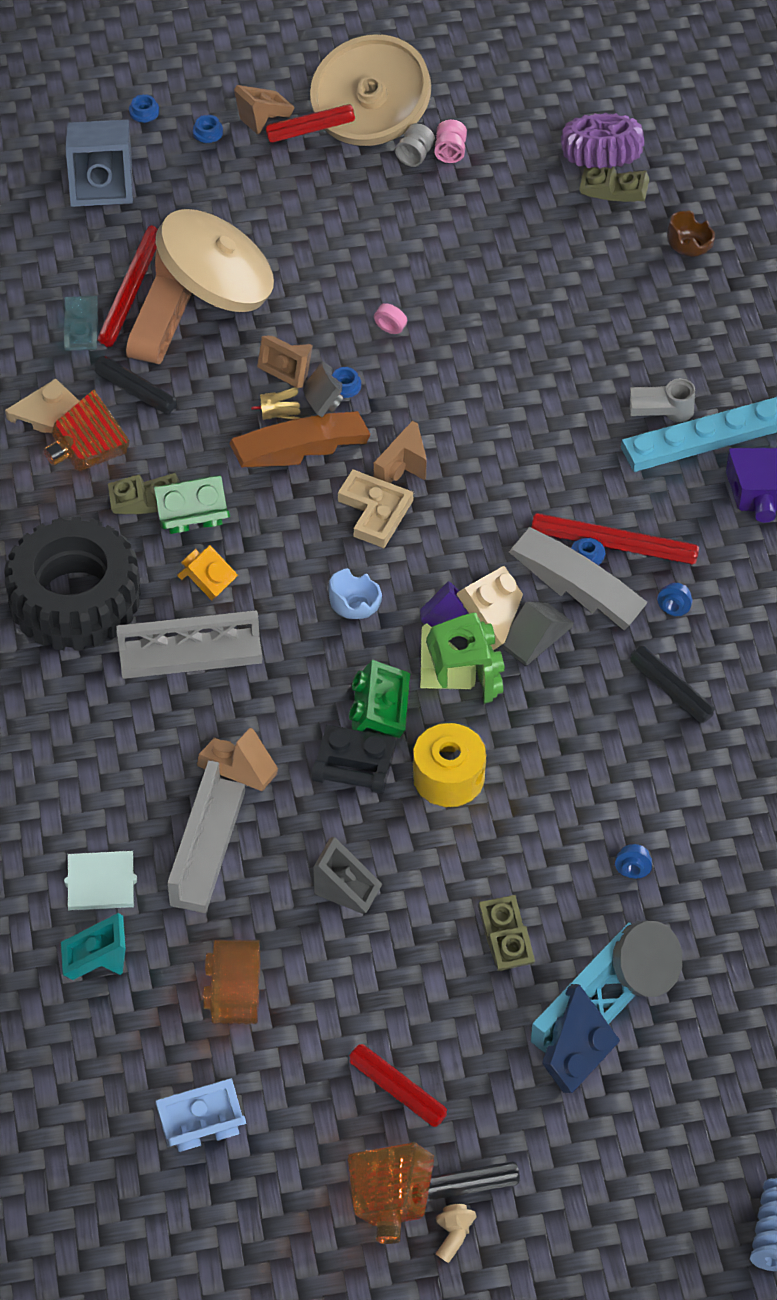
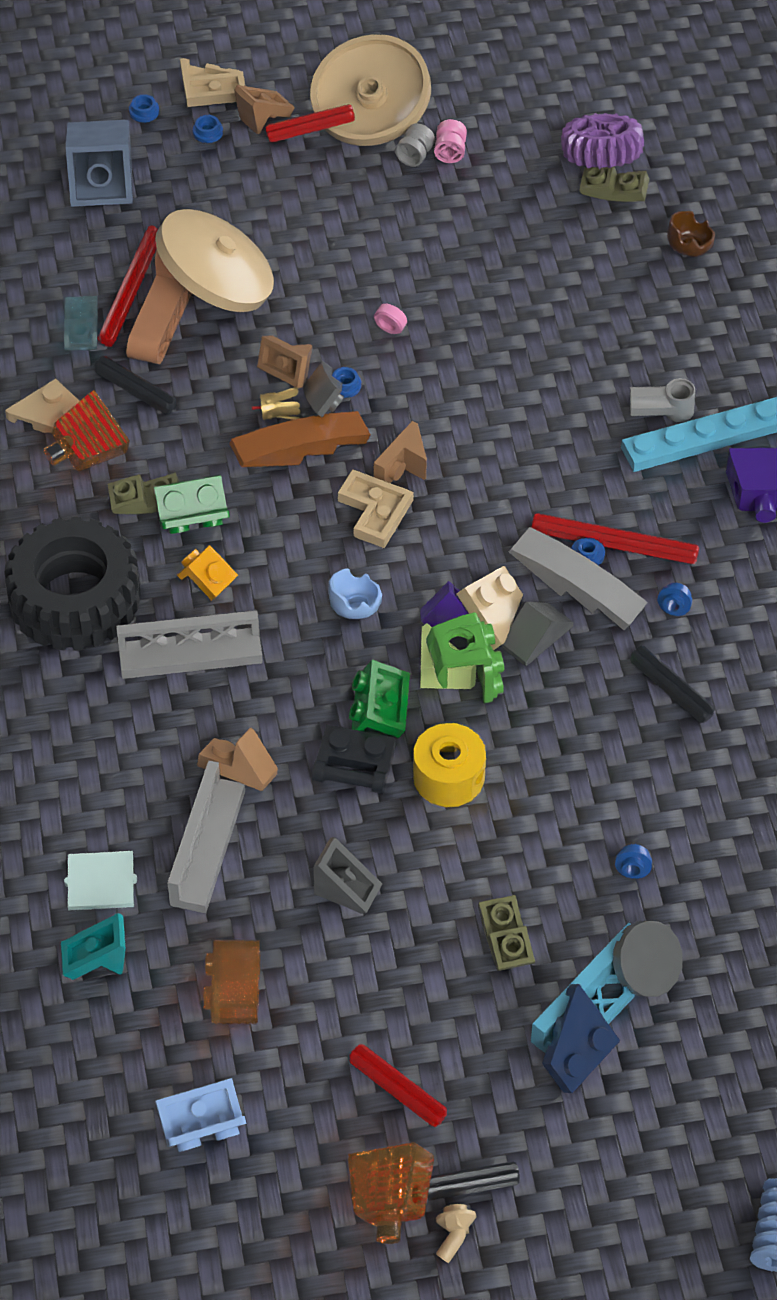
(209, 84): none -> tan wing

